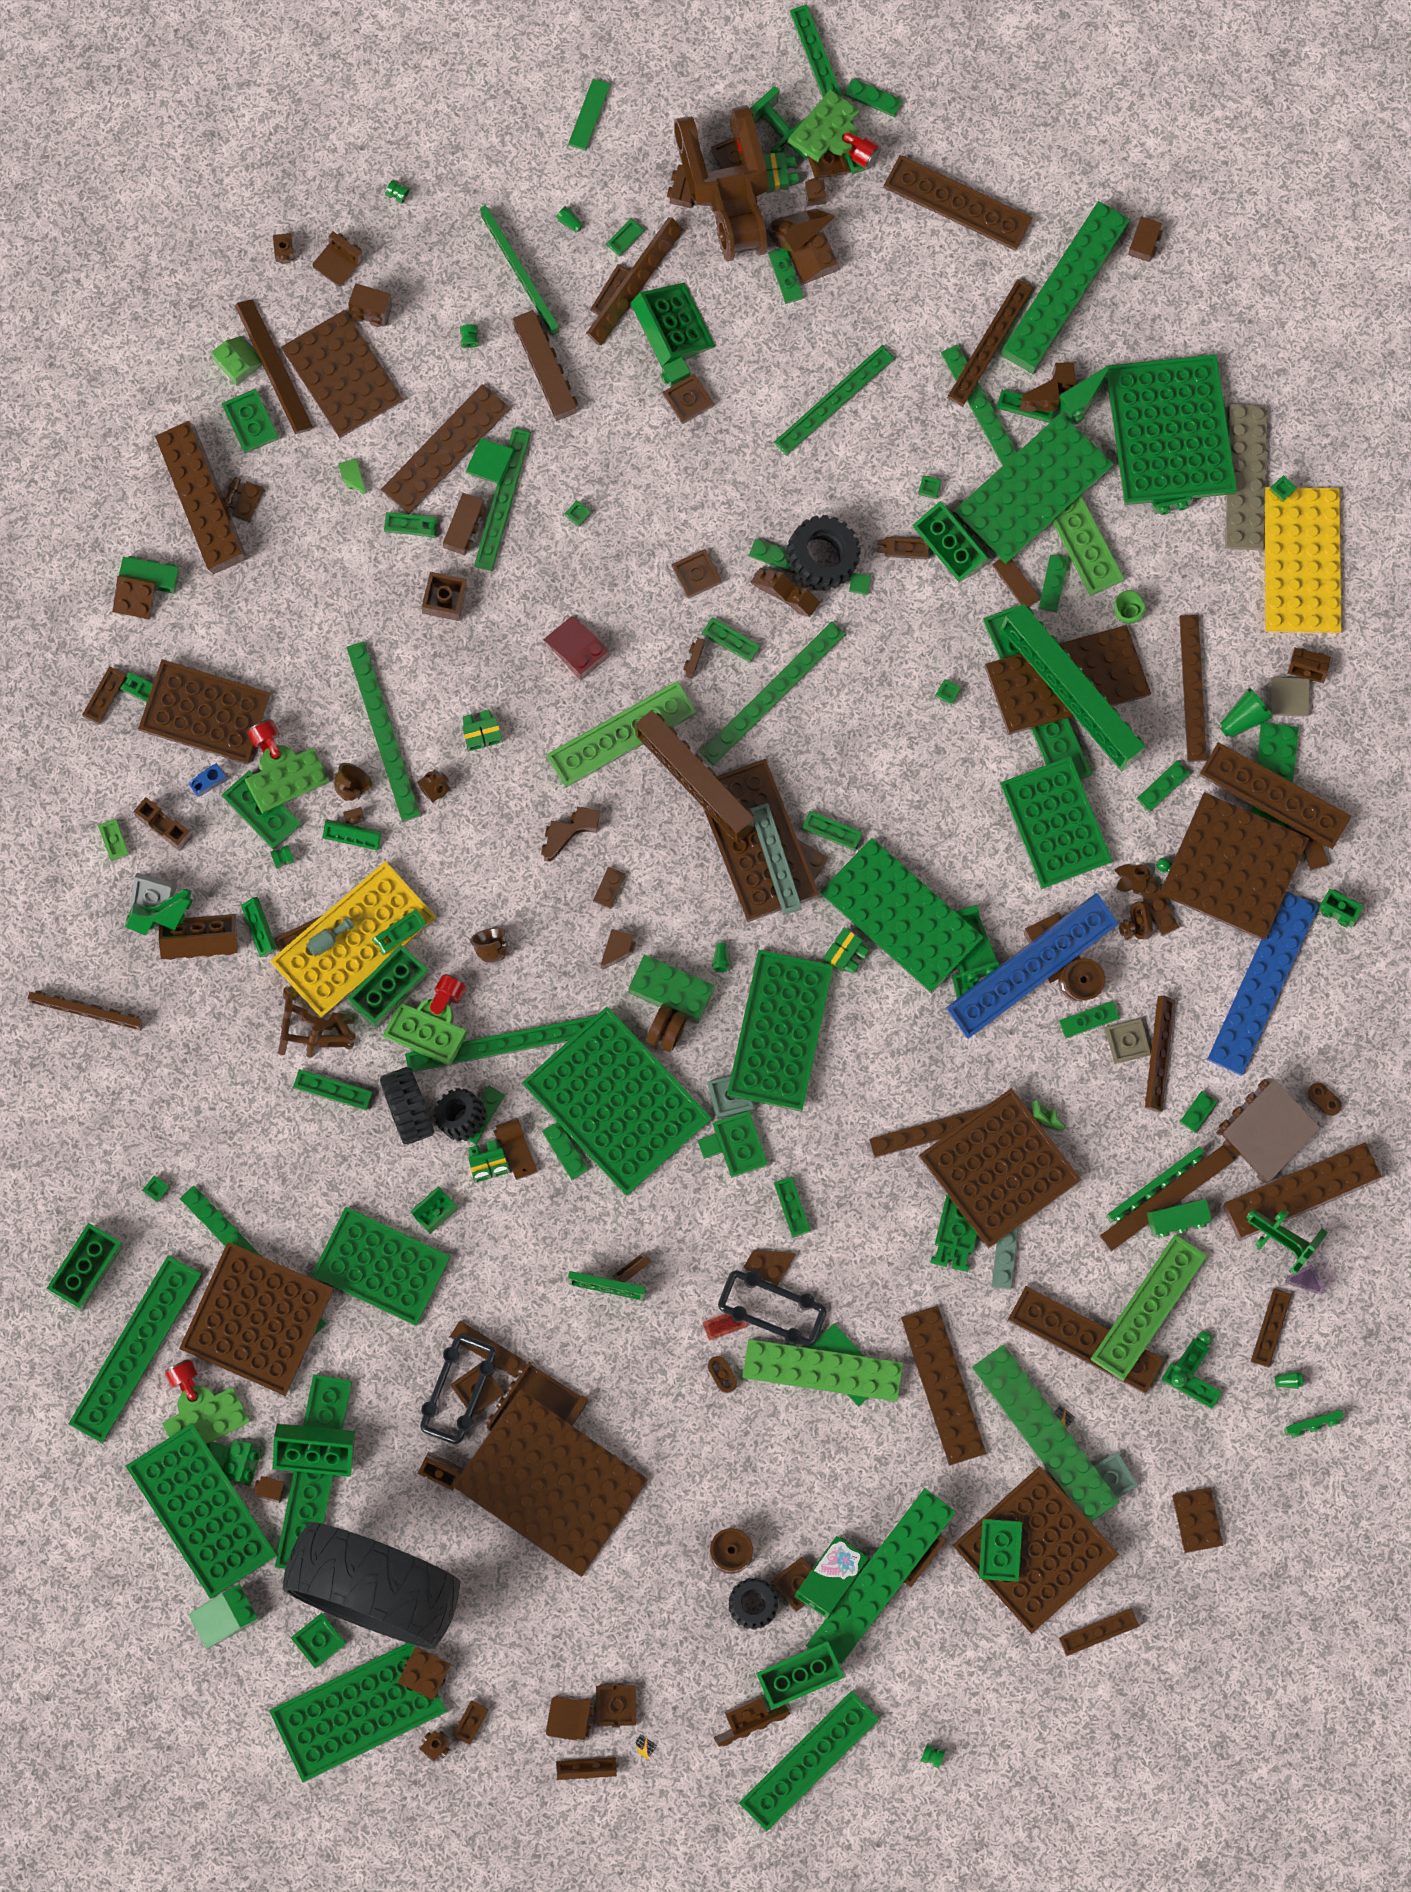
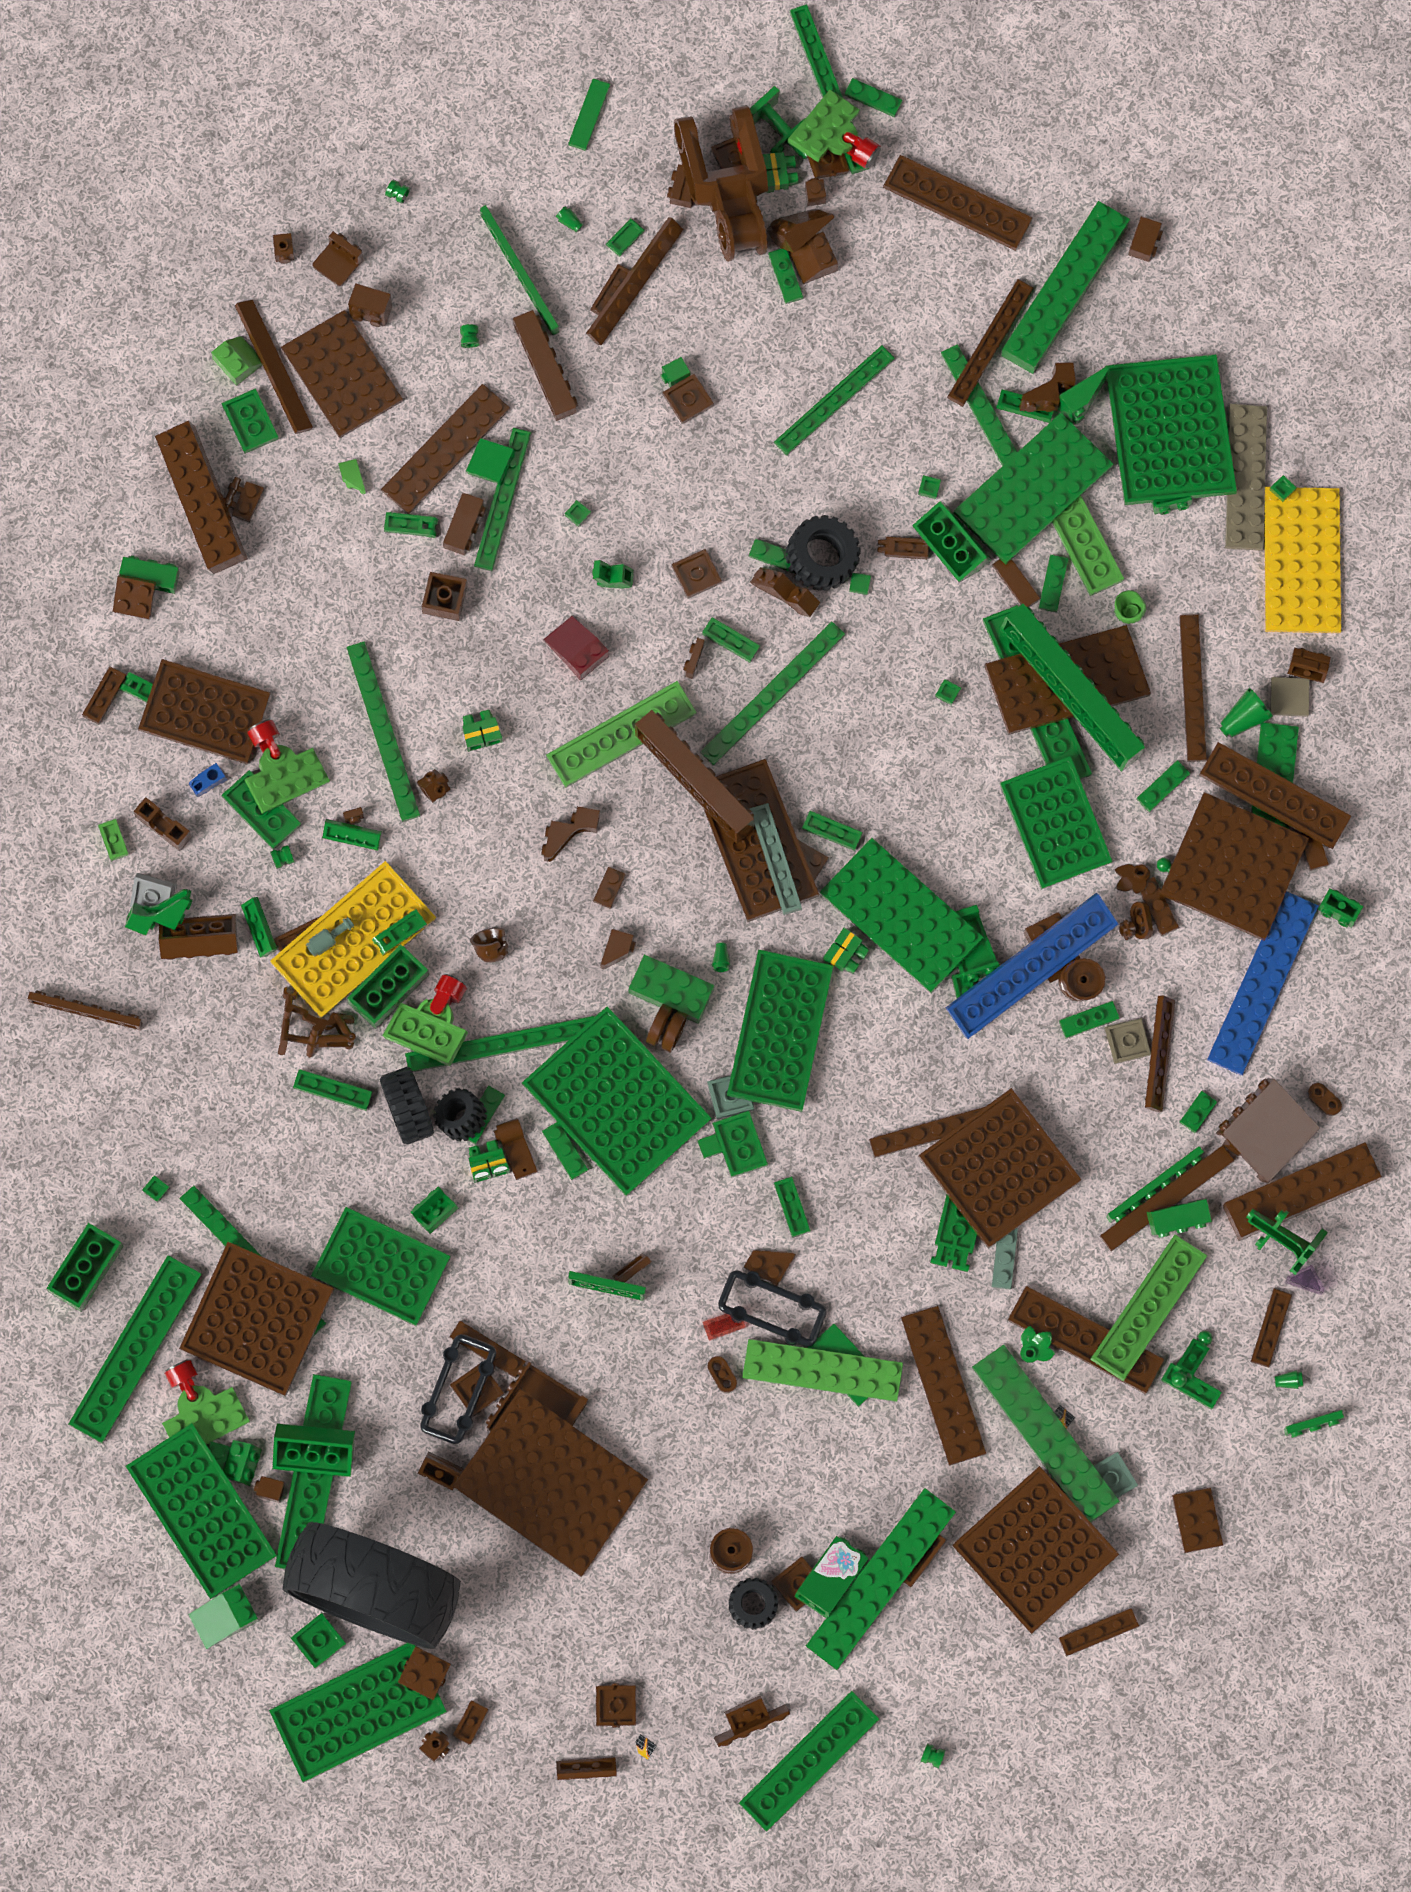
(351, 782): reddish brown helmet -> none
(569, 1719): reddish brown bracket -> none
(612, 576): none -> green brick
(672, 323): green slope -> none
(801, 1674): green brick -> none
(1000, 1550): green plate -> none
(1038, 1343): none -> green plate
(1046, 1117): bright green slope -> none

